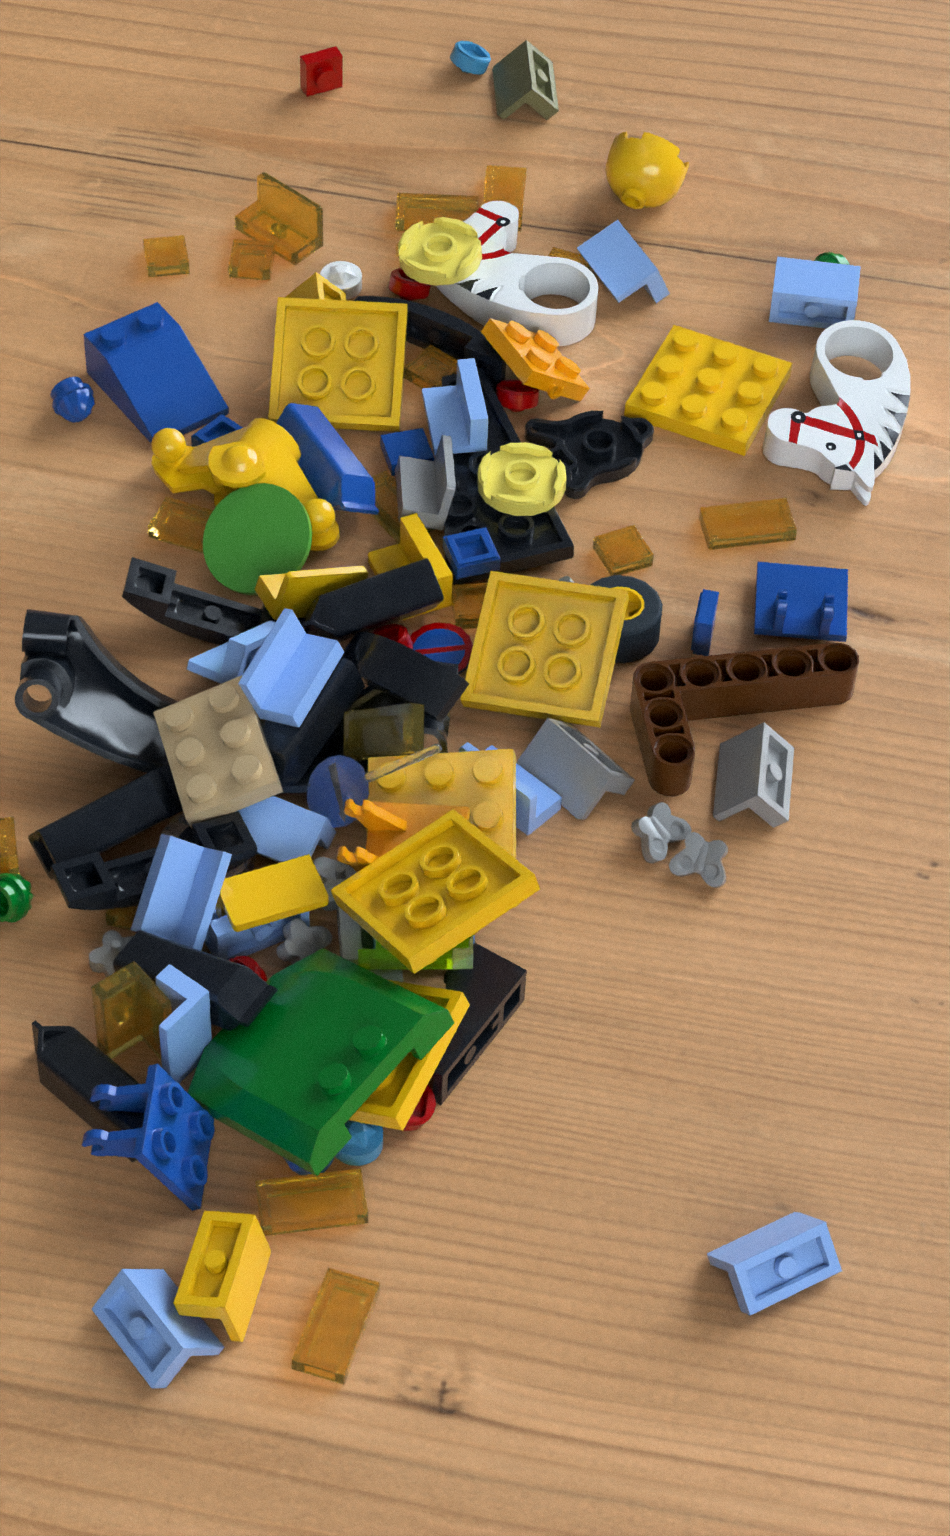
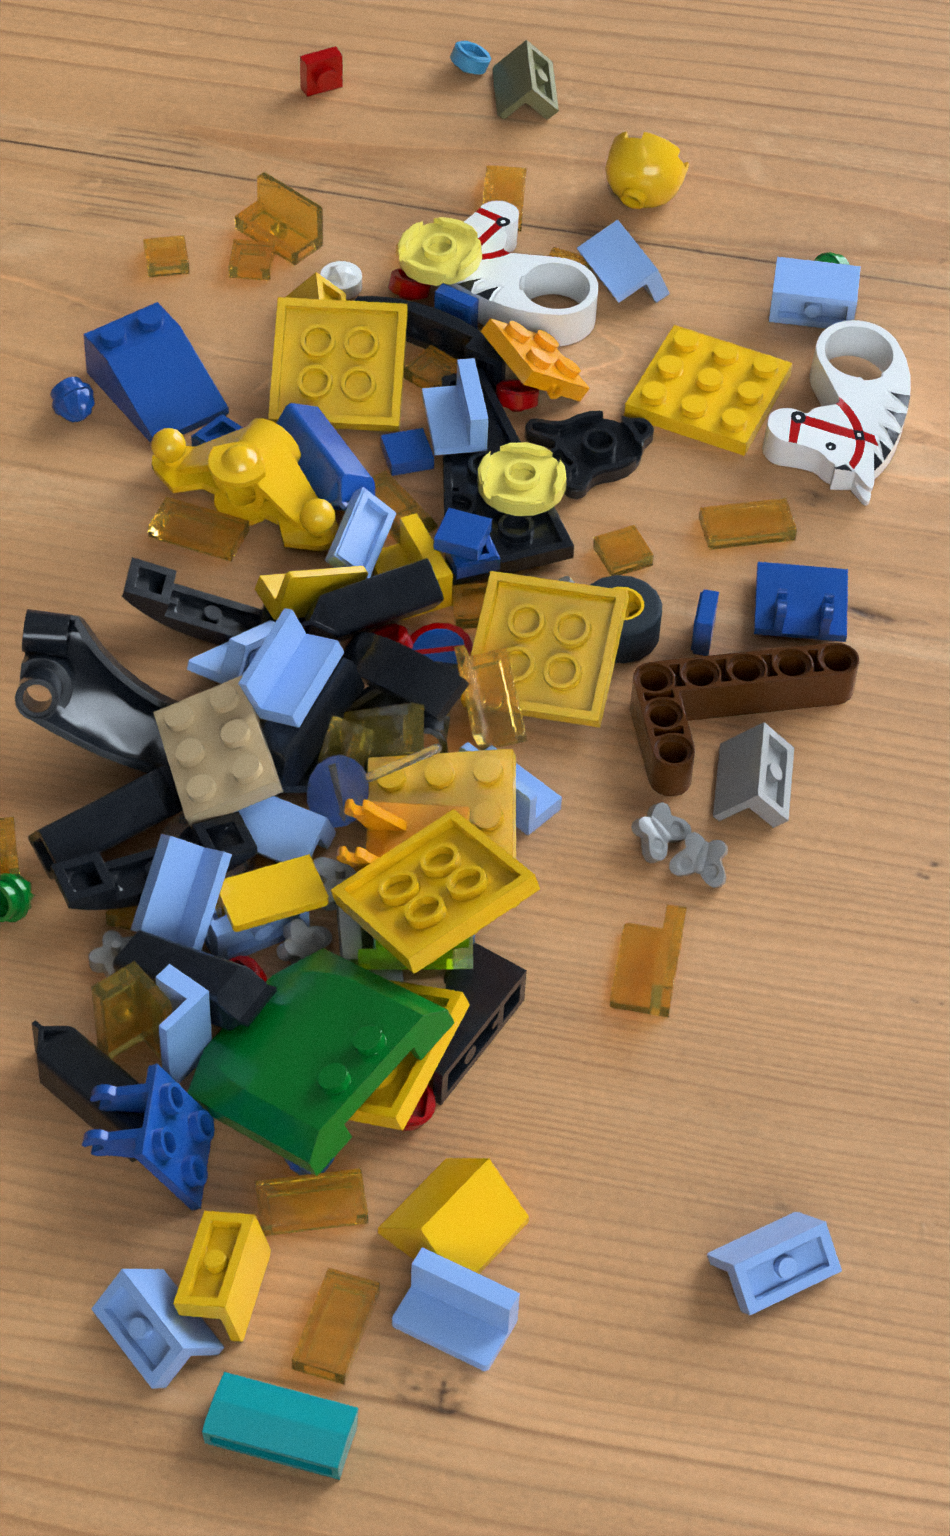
(256, 534): bright green piece -> none
(280, 1425): none -> teal piece
(347, 739): none -> clear yellow tile
(361, 532): none -> light blue tile
(363, 1146): dark azure tile -> none
(425, 207): clear yellow tile -> none
(427, 486): light grey panel -> none
(457, 304): none -> blue tile
(457, 1310): none -> light blue panel
(459, 1214): none -> yellow slope
(462, 534): none -> blue tile
(491, 698): none -> clear yellow panel
(573, 767): light grey panel -> none
(648, 965): none -> clear yellow panel

